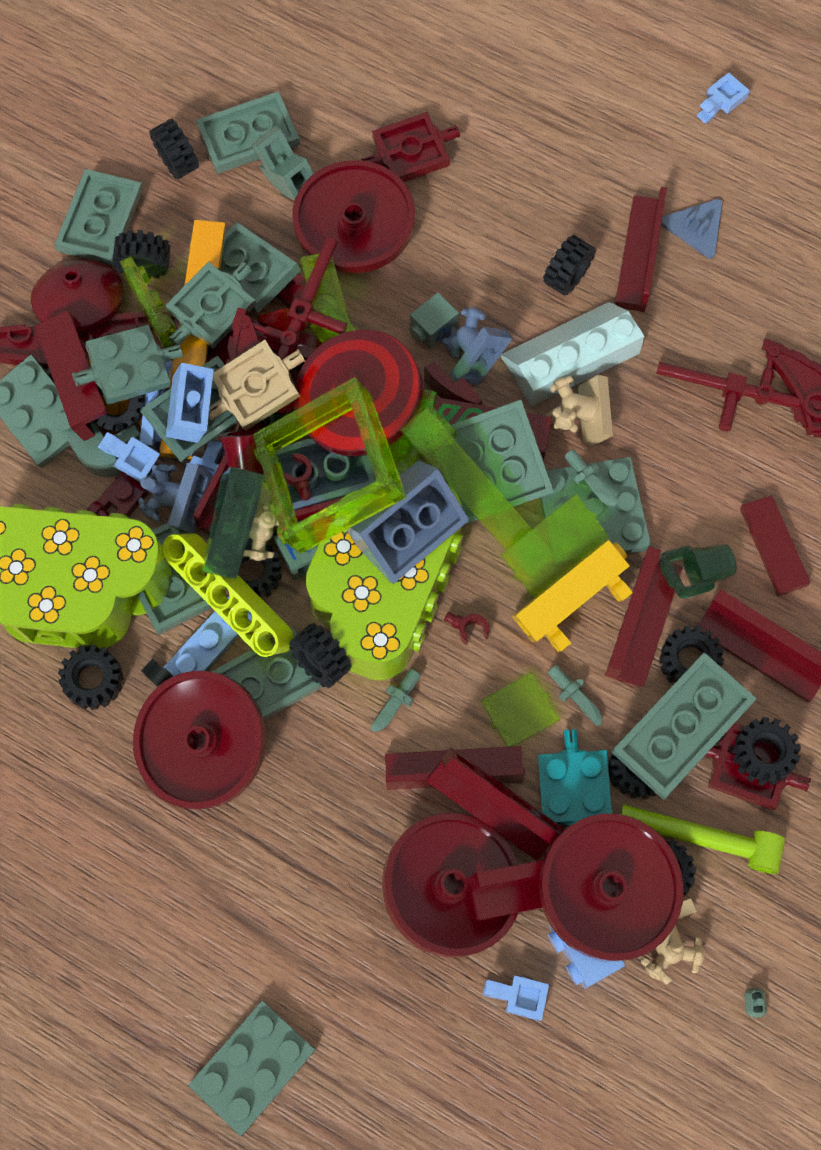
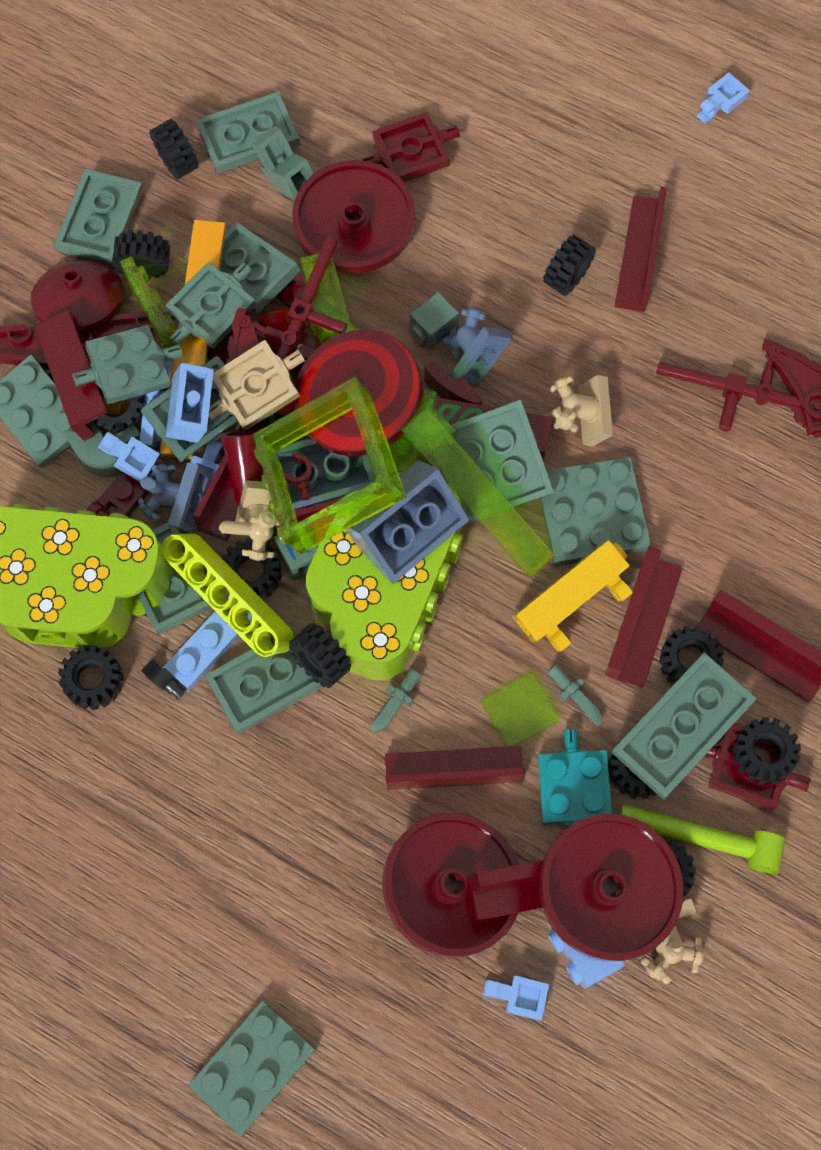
(199, 740): dark red dish -> none
(232, 521): clear green slope -> none
(460, 623): dark red piece -> none
(494, 804): dark red panel -> none
(554, 545): clear neon green piece -> none
(575, 350): light aqua slope -> none
(587, 474): sand green piece -> none
(697, 226): sand blue piece -> none
(702, 567): clear green piece -> none
(755, 1002): sand green rock -> none
(775, 545): dark red tile -> none

